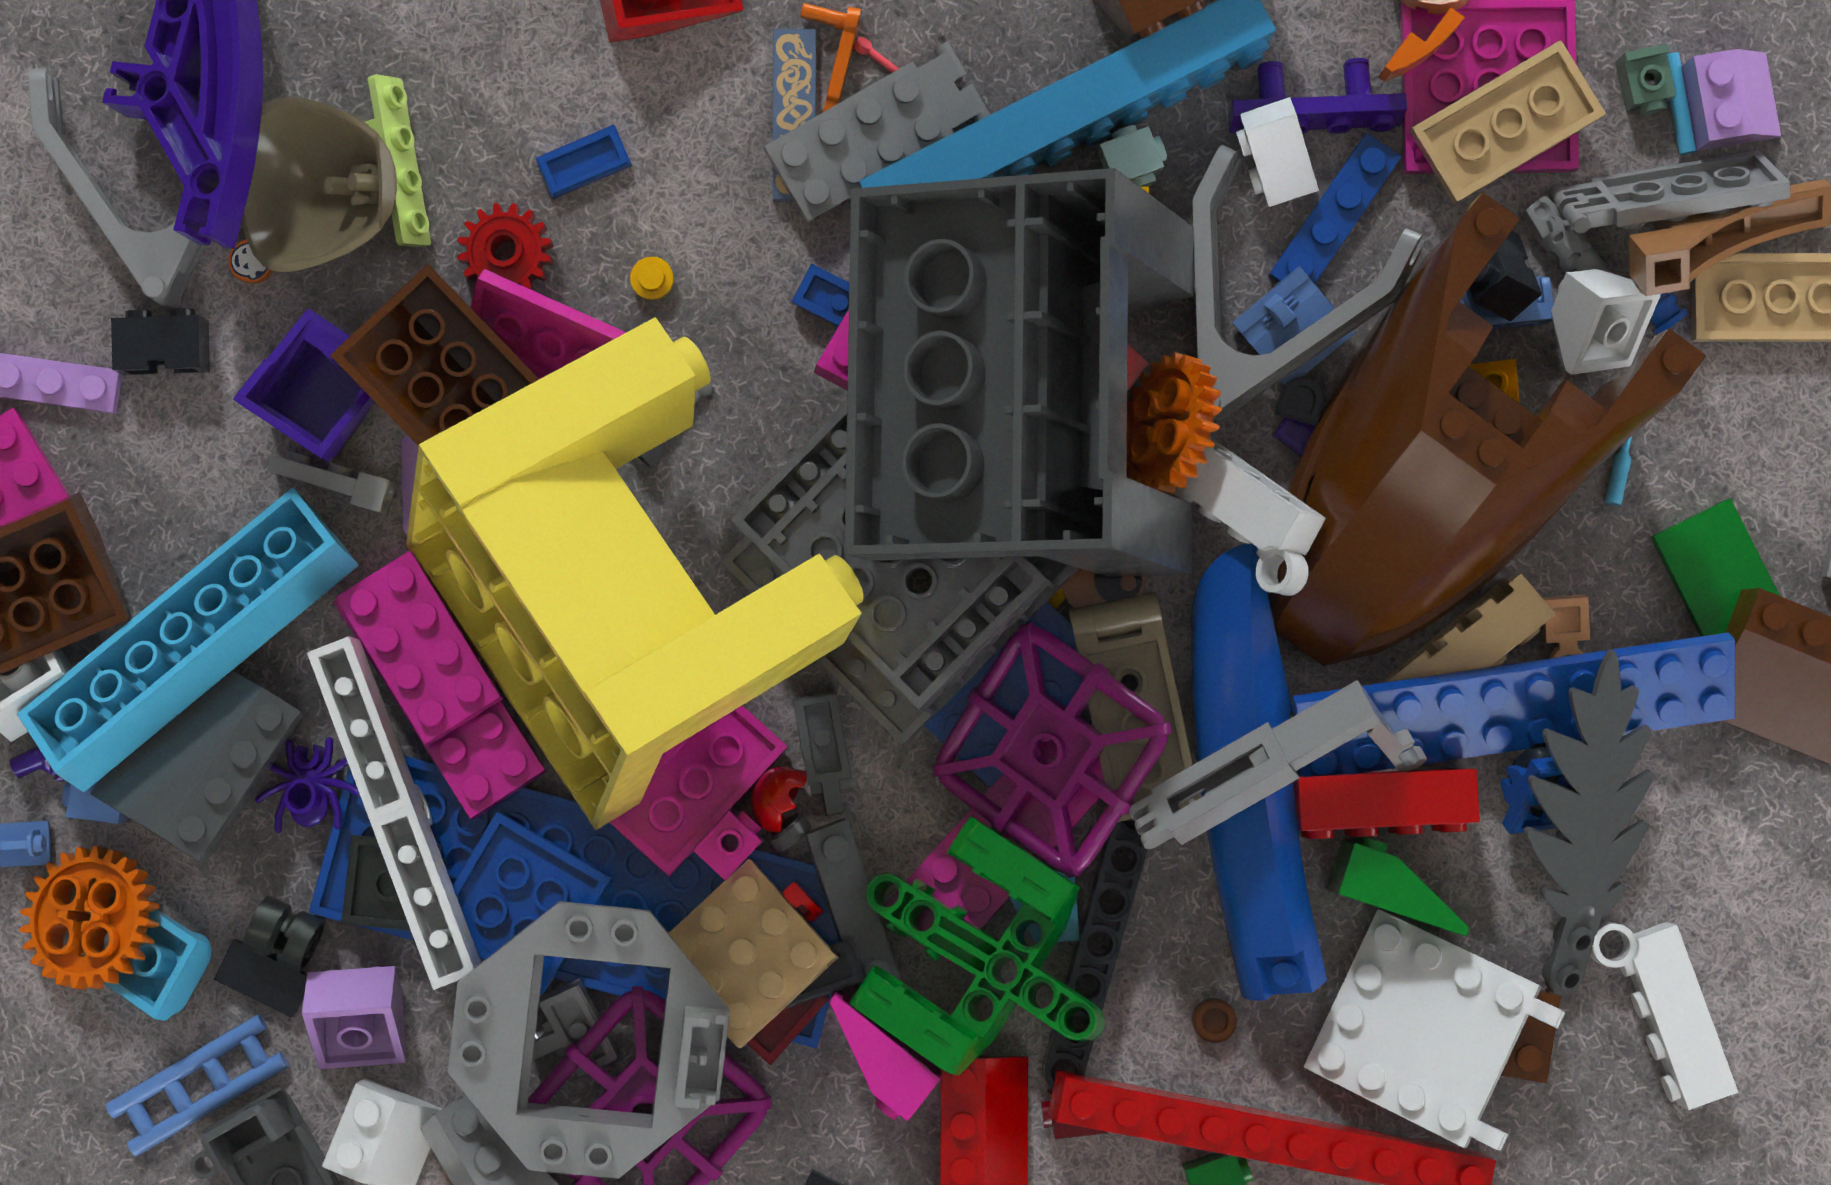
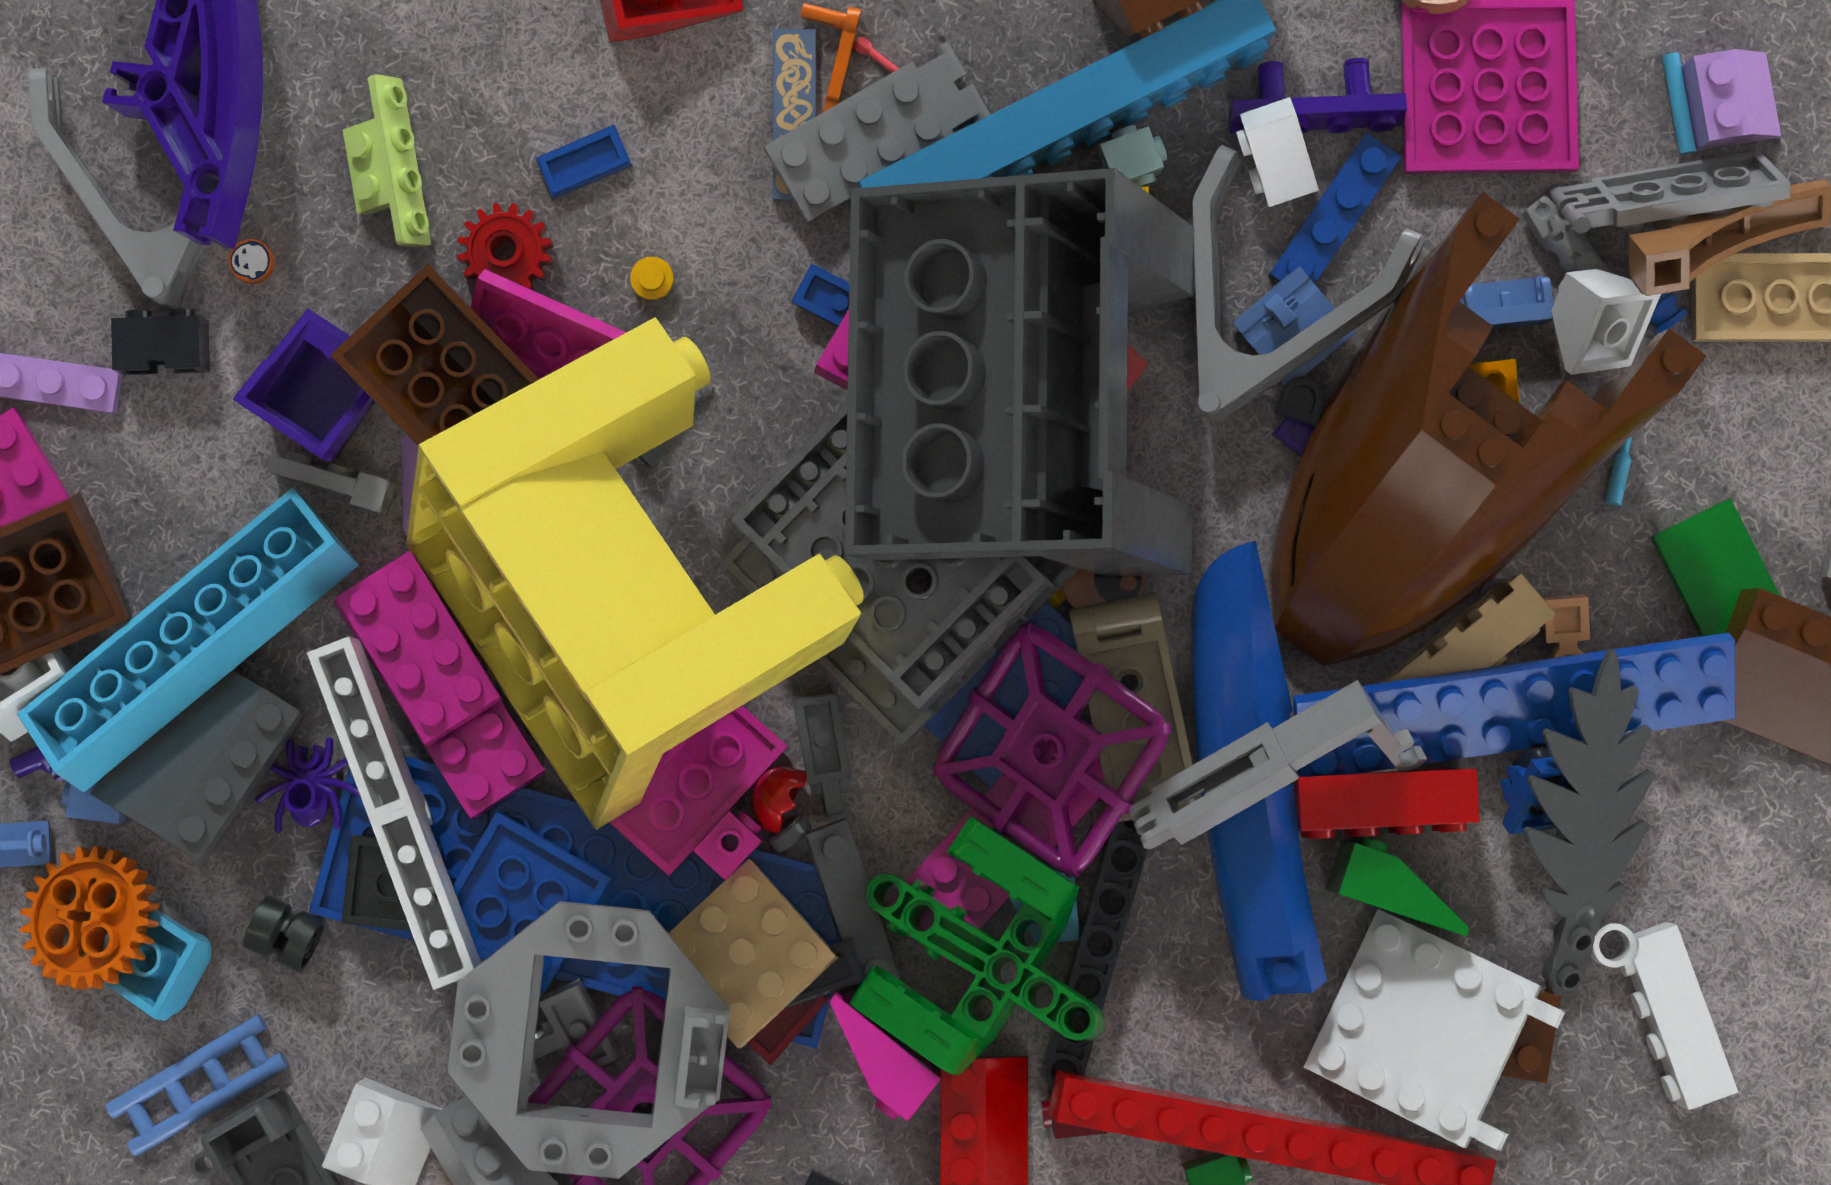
(262, 979): black tile -> none
(316, 185): dark tan piece -> none
(355, 1017): lavender slope -> none
(800, 899): red tile -> none
(1171, 422): orange gear -> none
(1214, 1020): reddish brown tile -> none
(1256, 514): white hinge -> none
(1416, 51): orange slope -> none
(1506, 282): black brick -> none
(1507, 122): tan plate -> none
(1635, 91): sand green brick -> none

